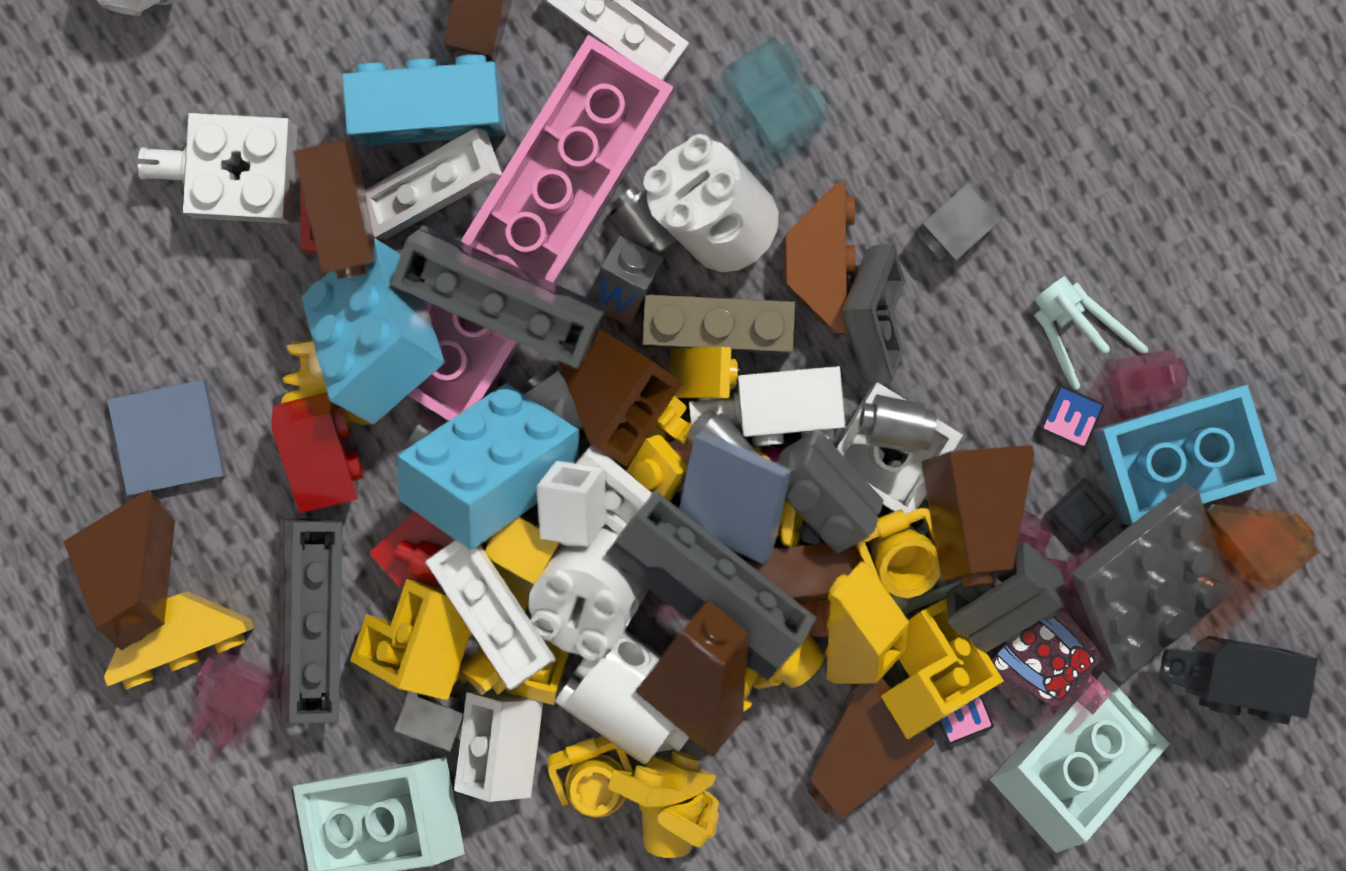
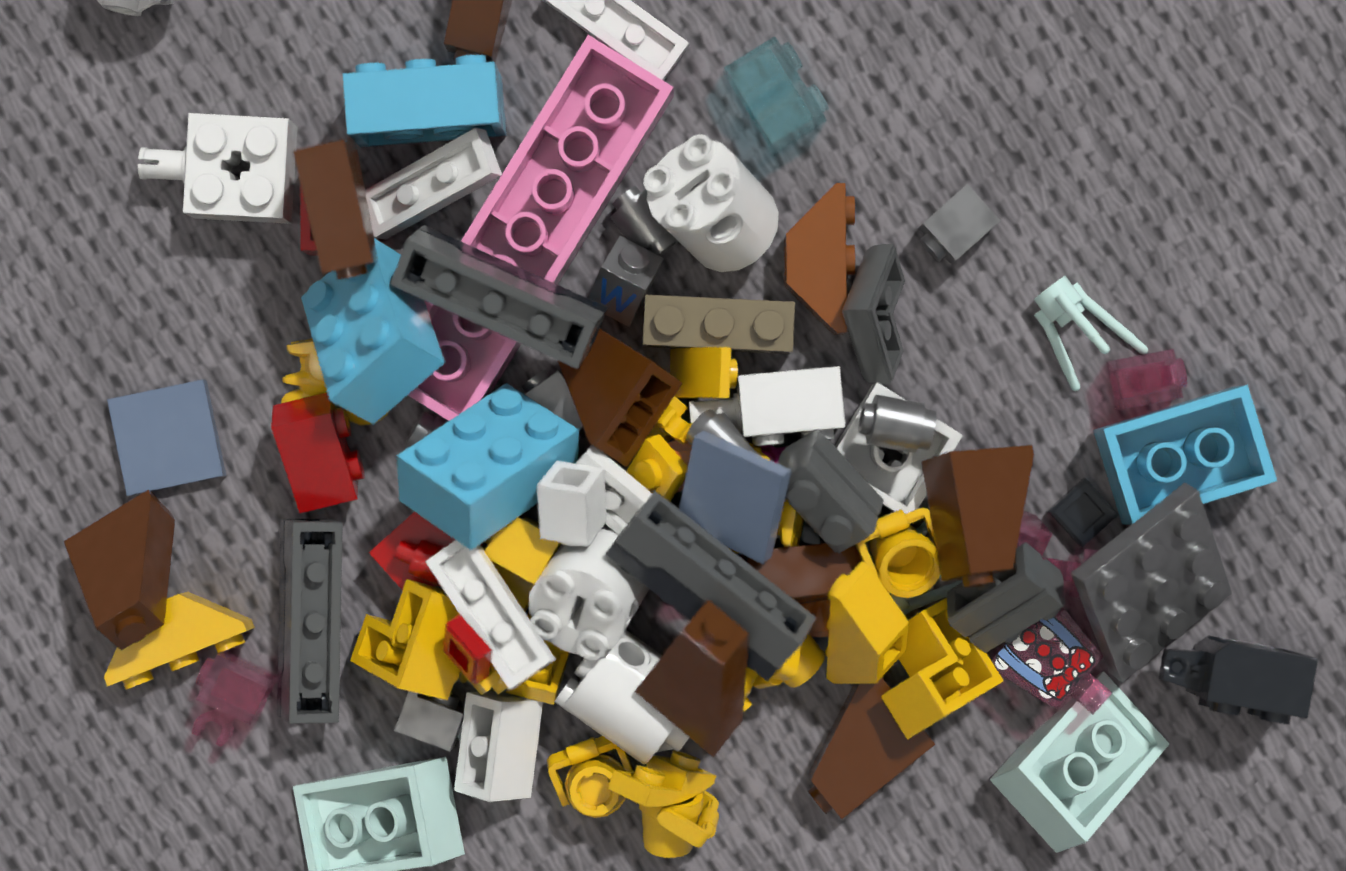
(467, 650): none -> red tile
(966, 721): tile -> none
(1071, 416): tile -> none
(1261, 543): clear orange slope -> none

